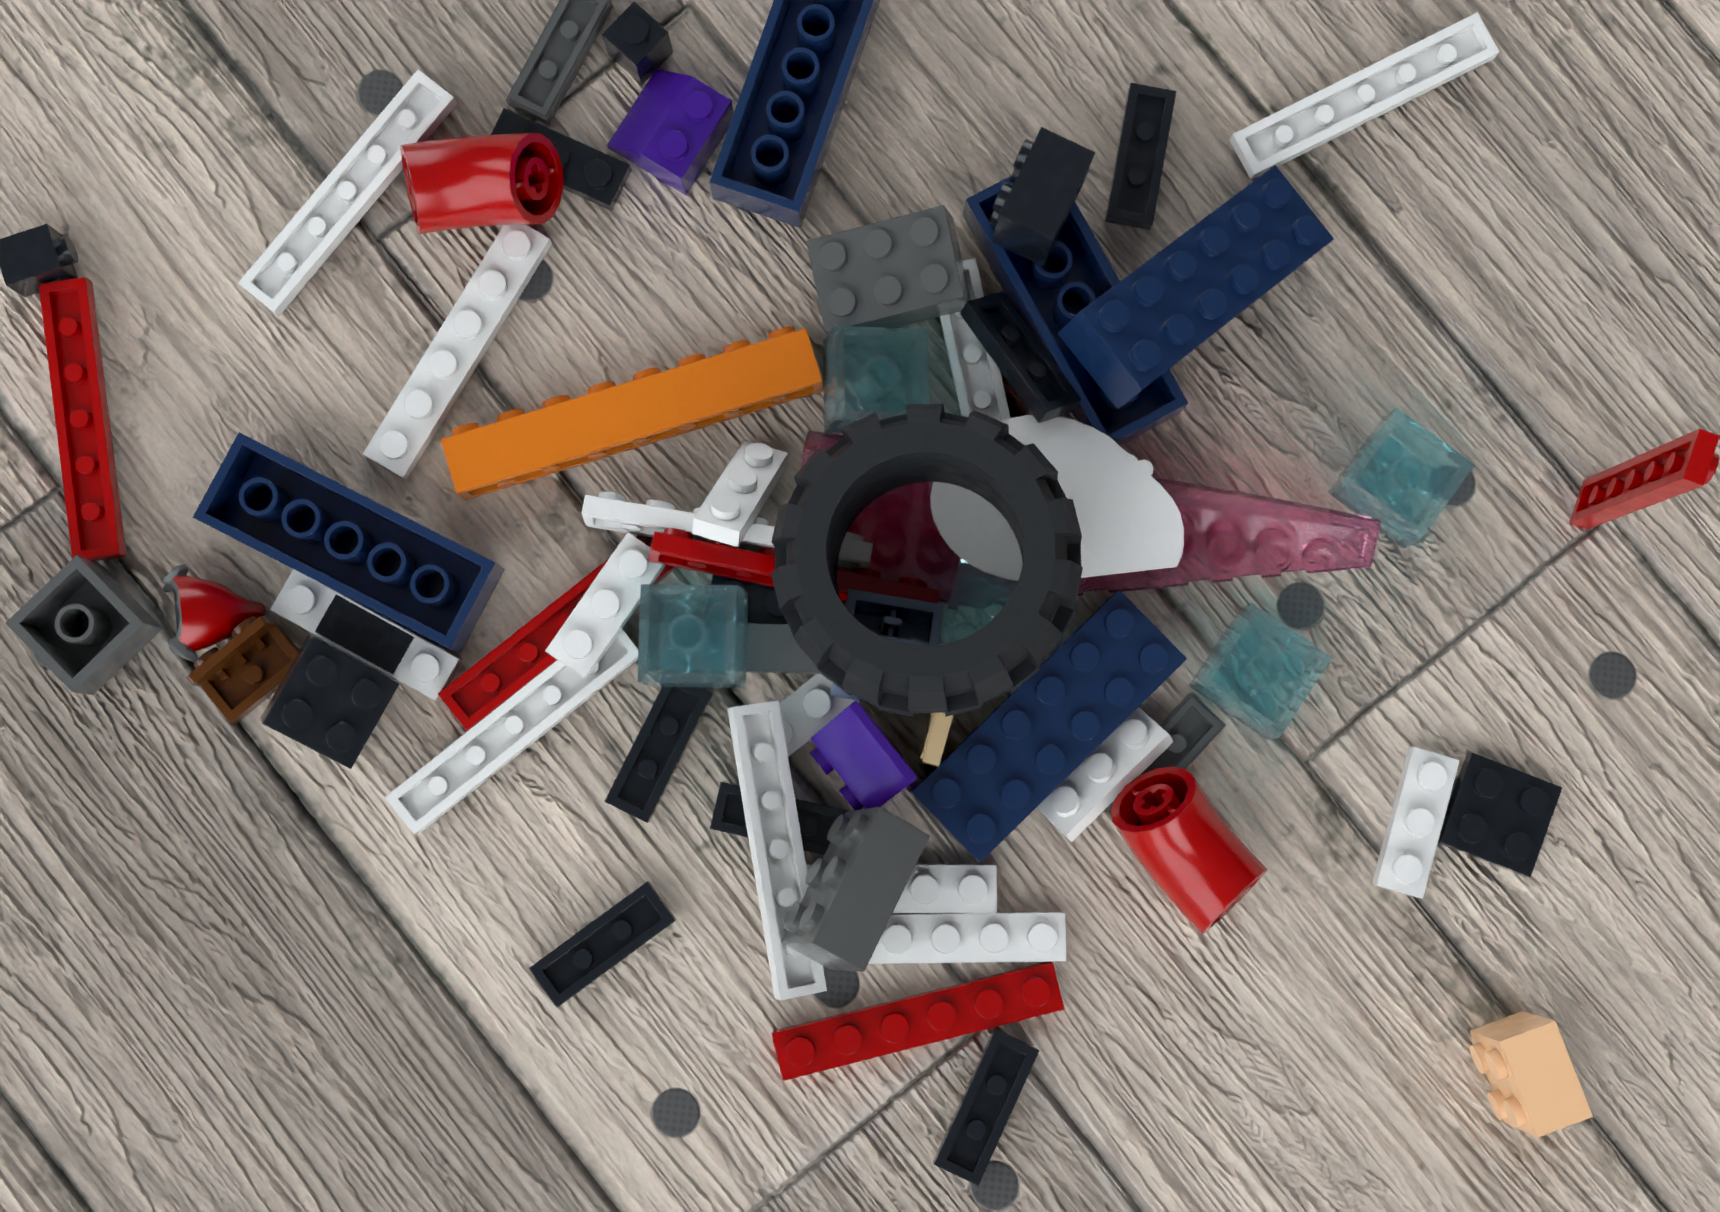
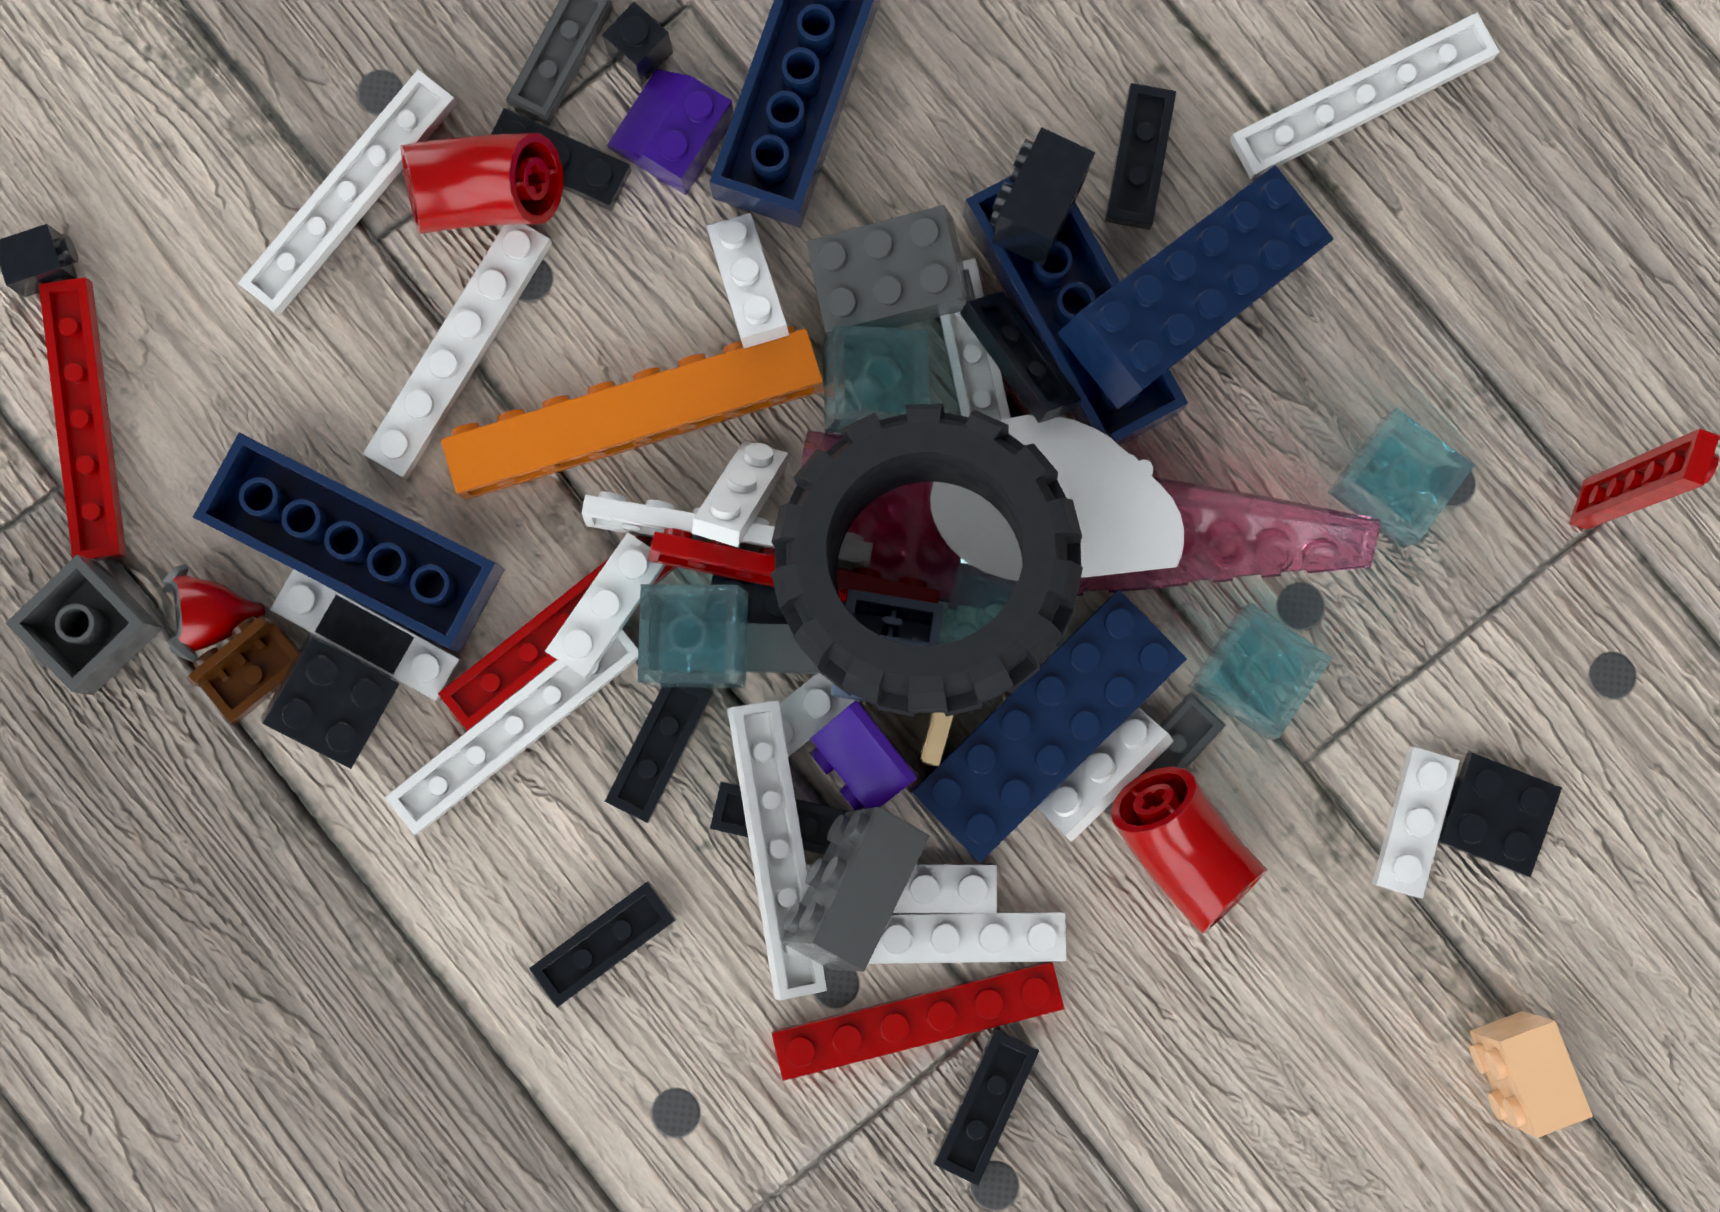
(747, 280): none -> white plate

